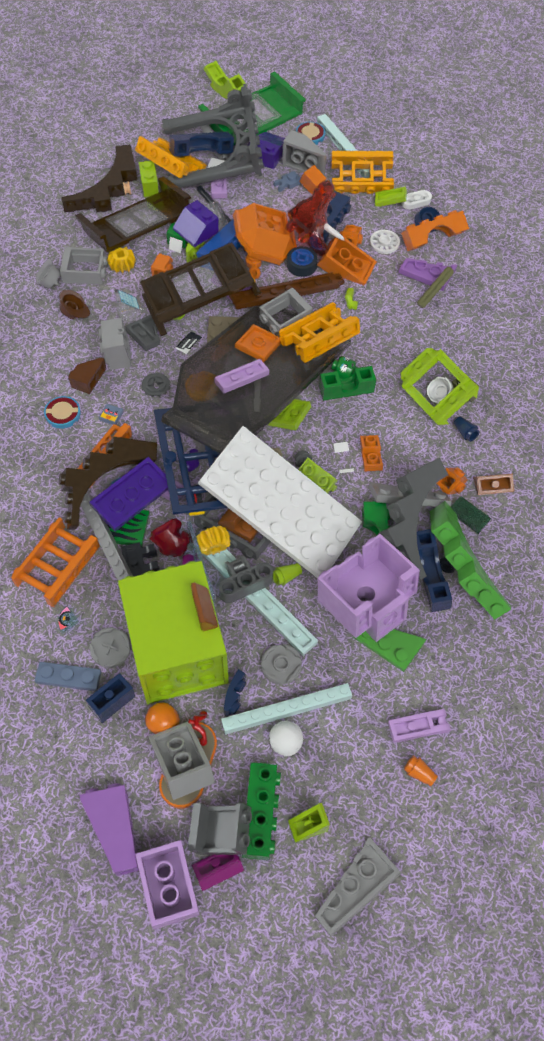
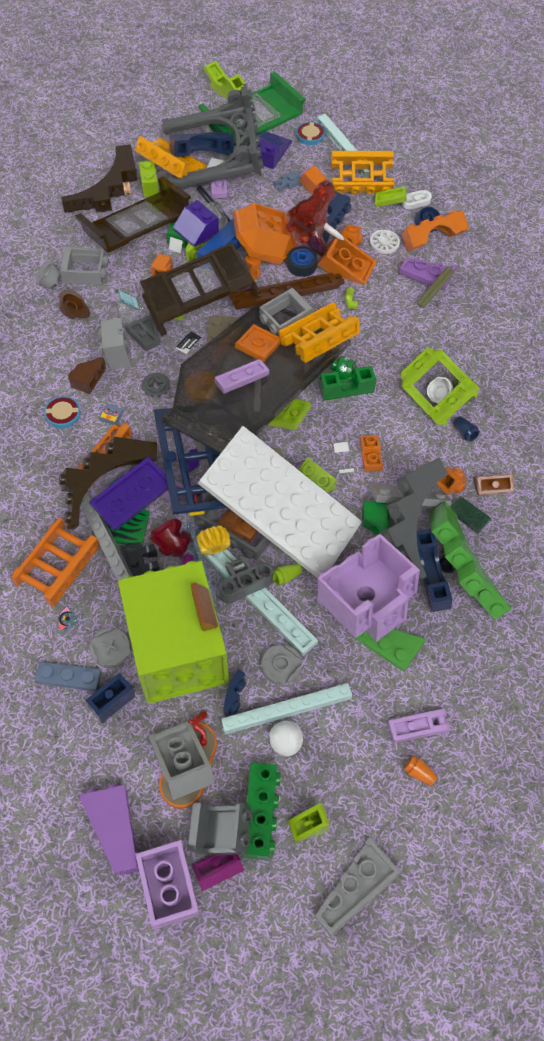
(121, 259): yellow gear -> none
(161, 717): orange hair -> none
(300, 457): dark grey plate -> none
(302, 153): light grey slope -> none

